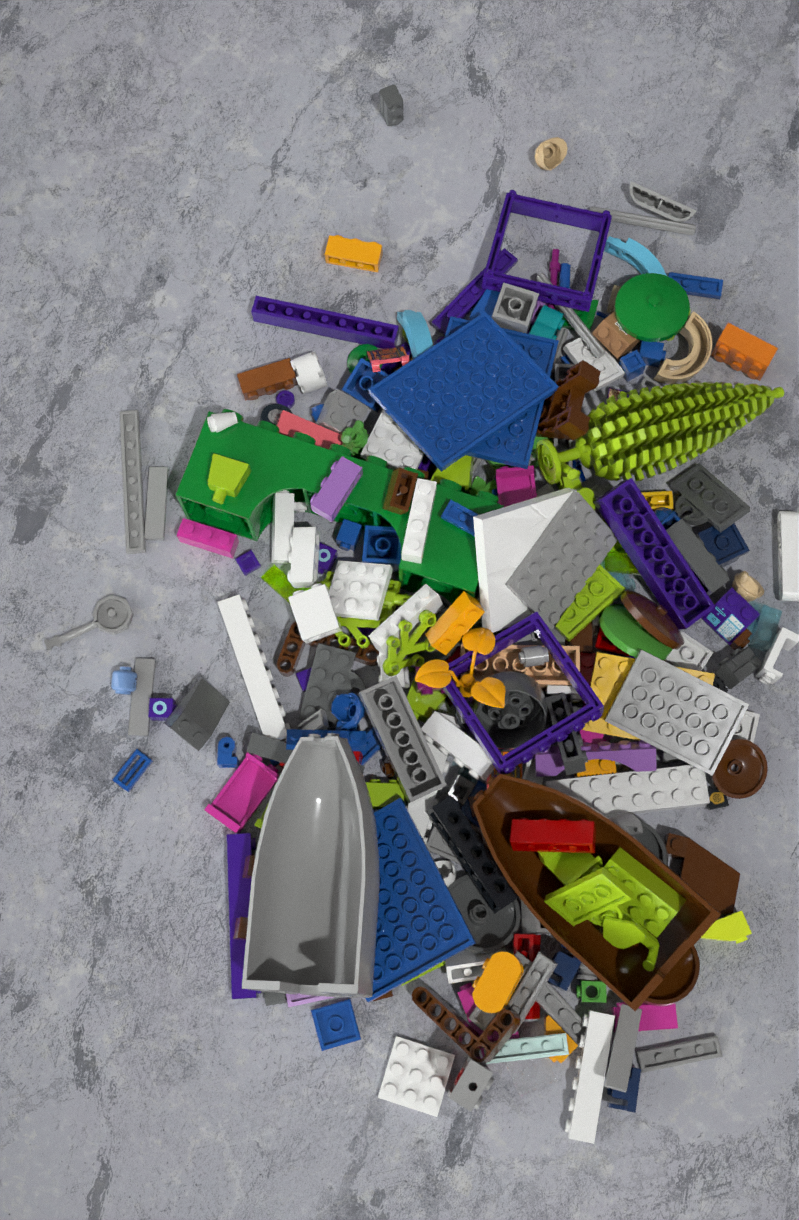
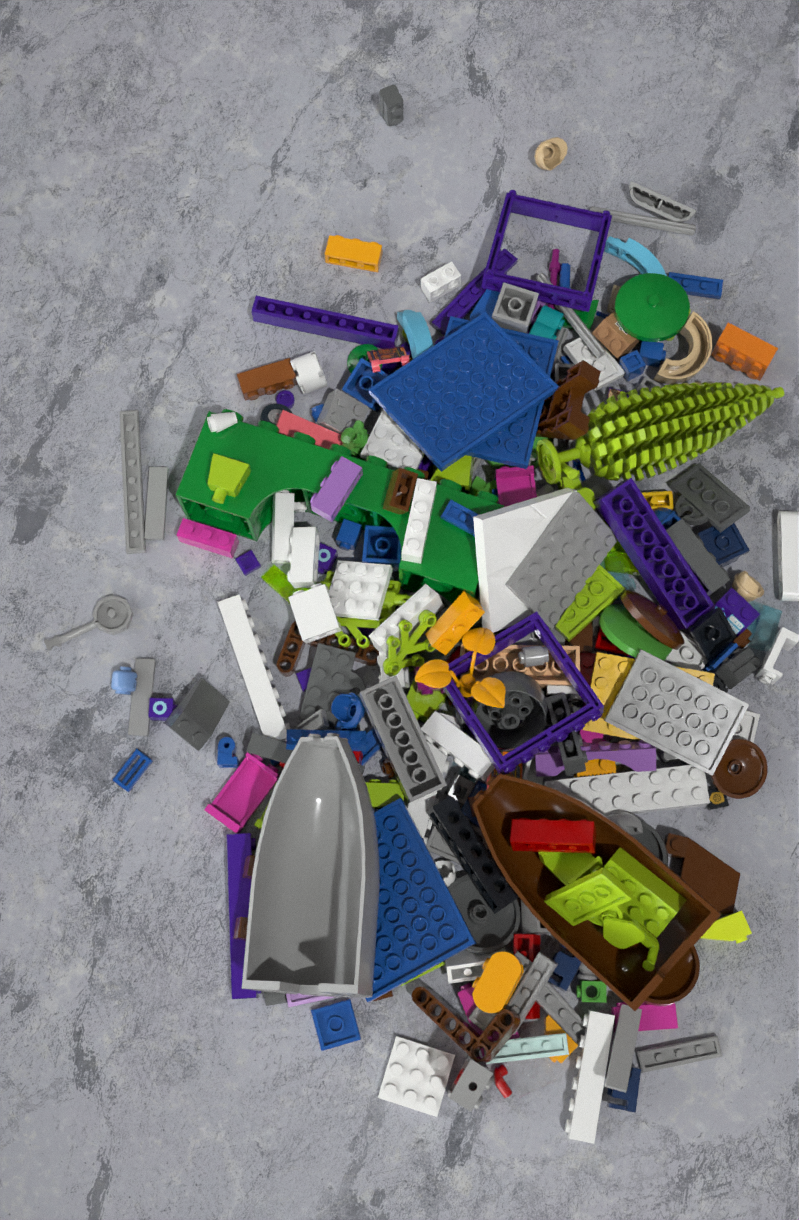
(440, 281): none -> white brick
(500, 1083): none -> red arm
(712, 633): none -> black slope
(713, 663): none -> blue piece

